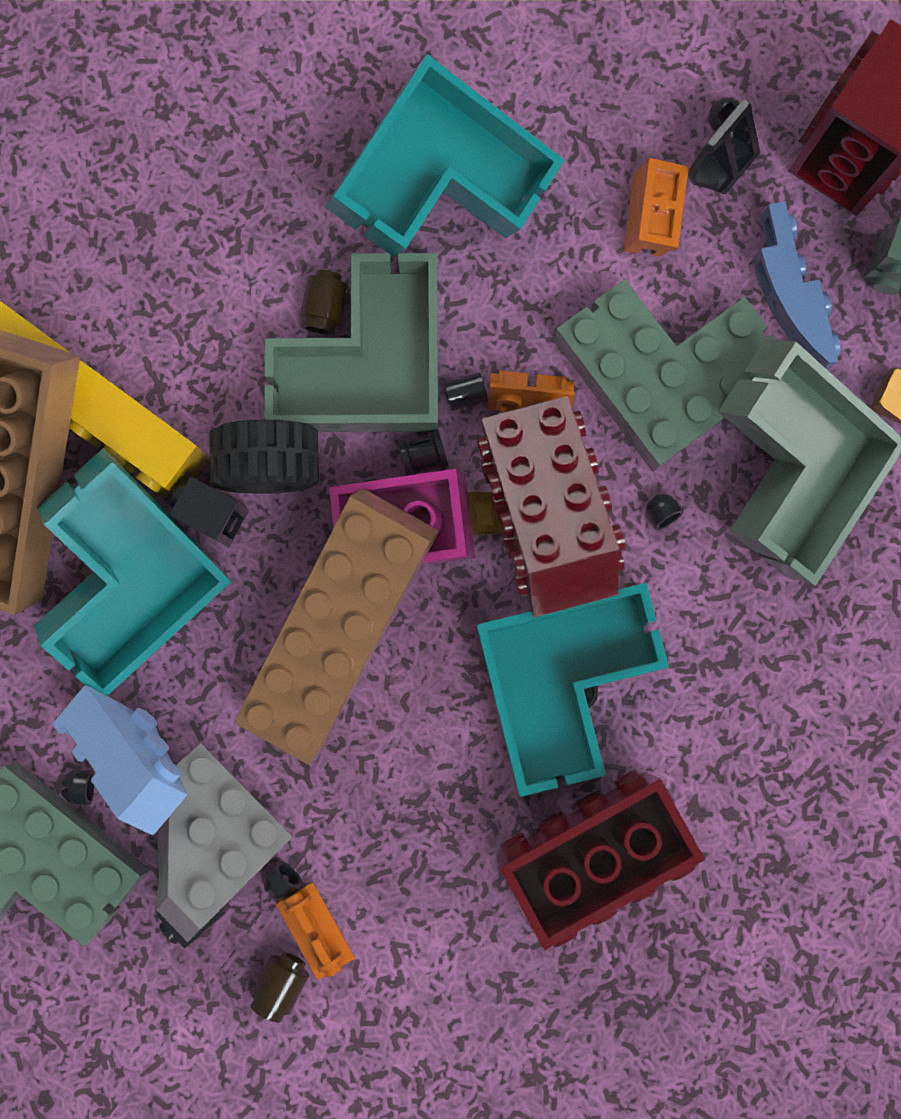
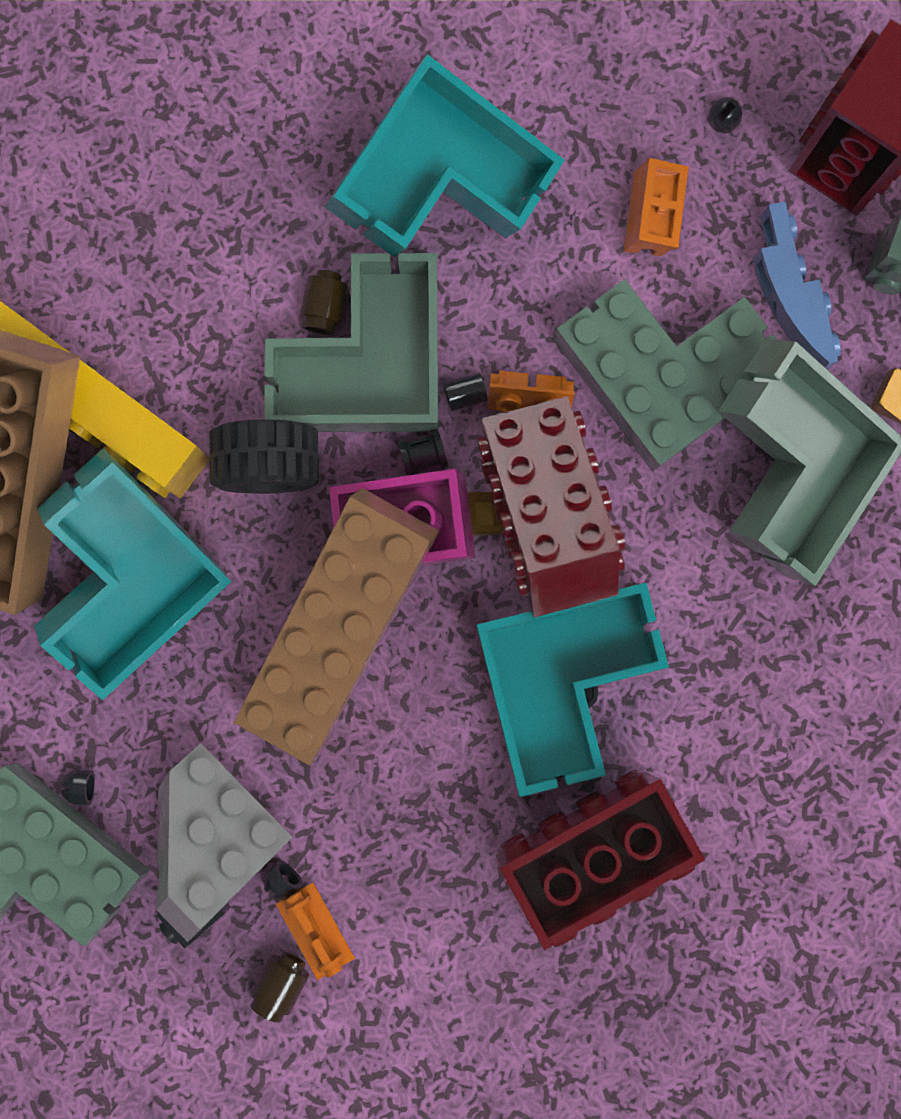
(128, 758): light blue wedge -> none
(207, 511): black brick -> none
(663, 511): black hinge -> none
(727, 151): black slope -> none

